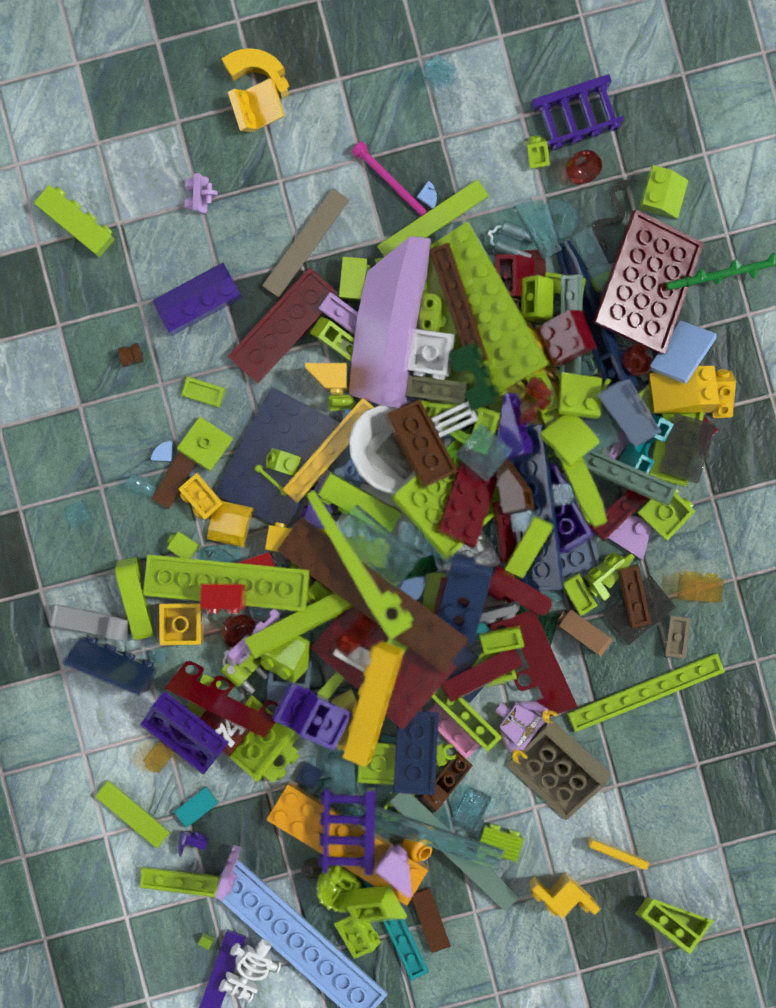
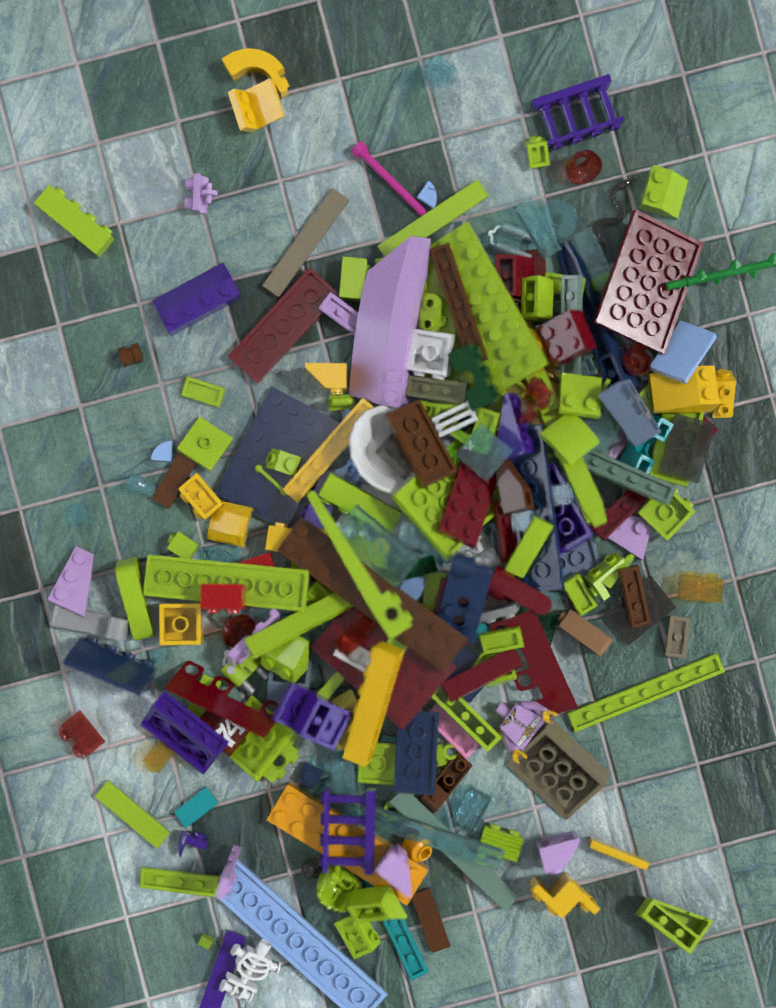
(74, 582): none -> lavender wing
(80, 735): none -> clear red bracket
(334, 337): lime slope -> none
(557, 851): none -> lavender slope

